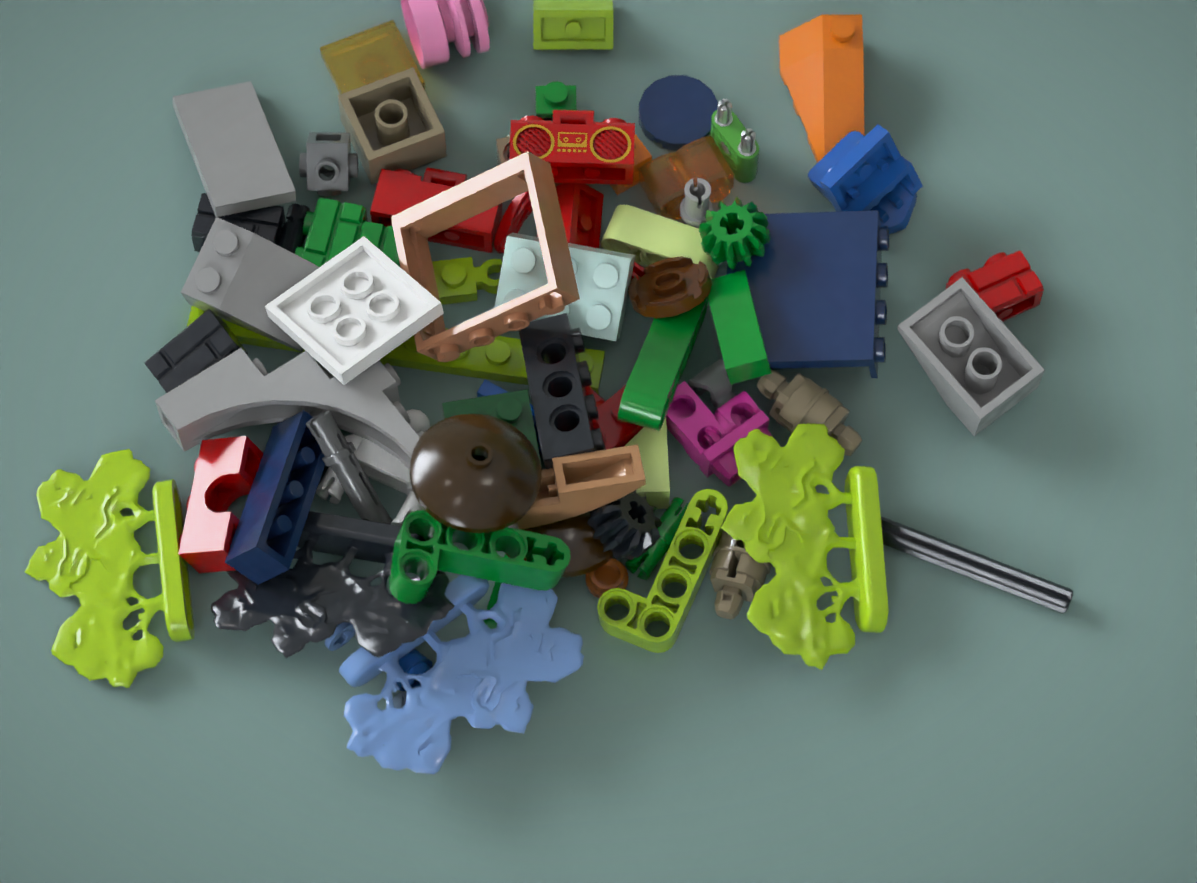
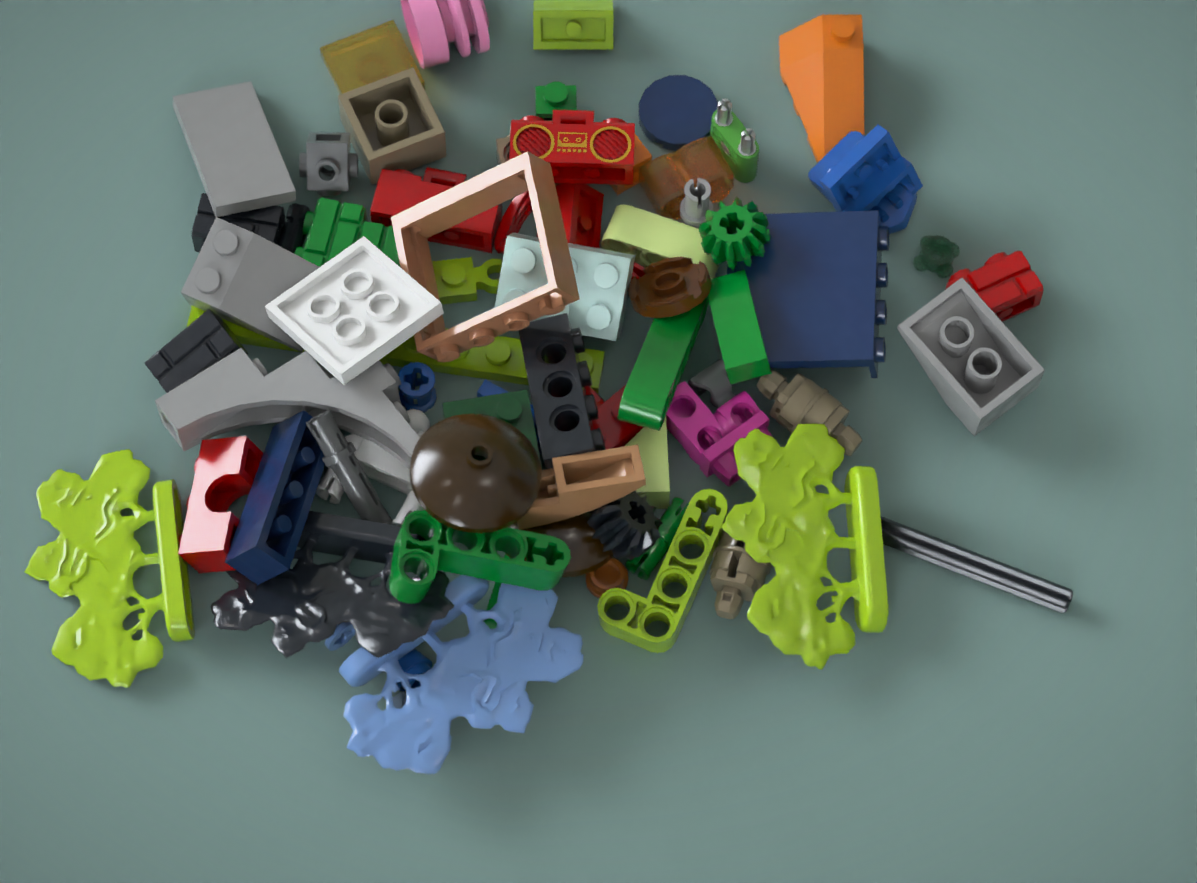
(425, 395): none -> blue bush
(940, 246): none -> clear green plate

